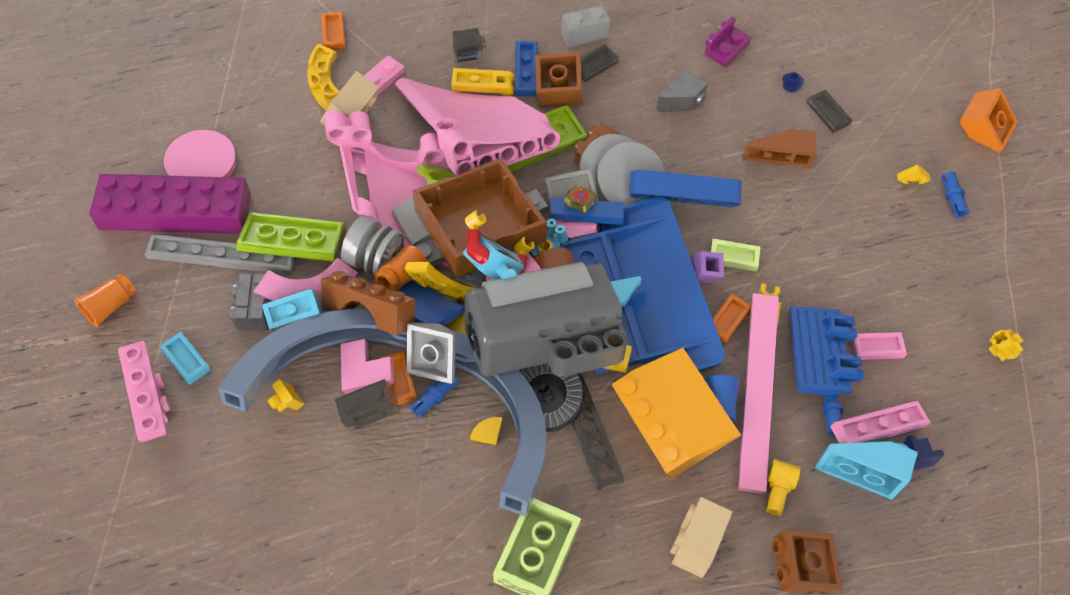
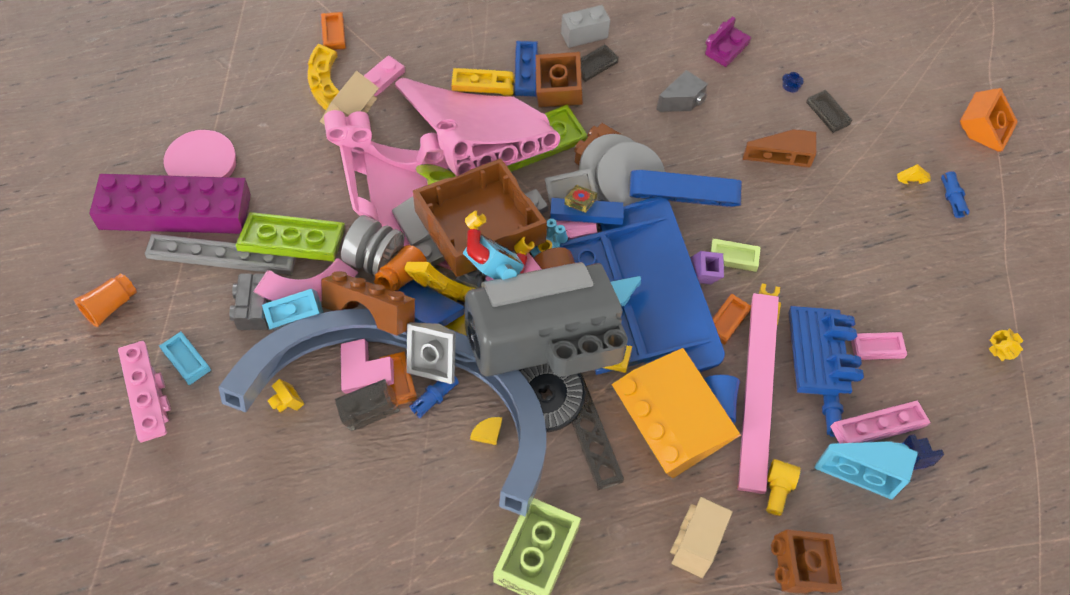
(468, 44): clear smoke brick -> none

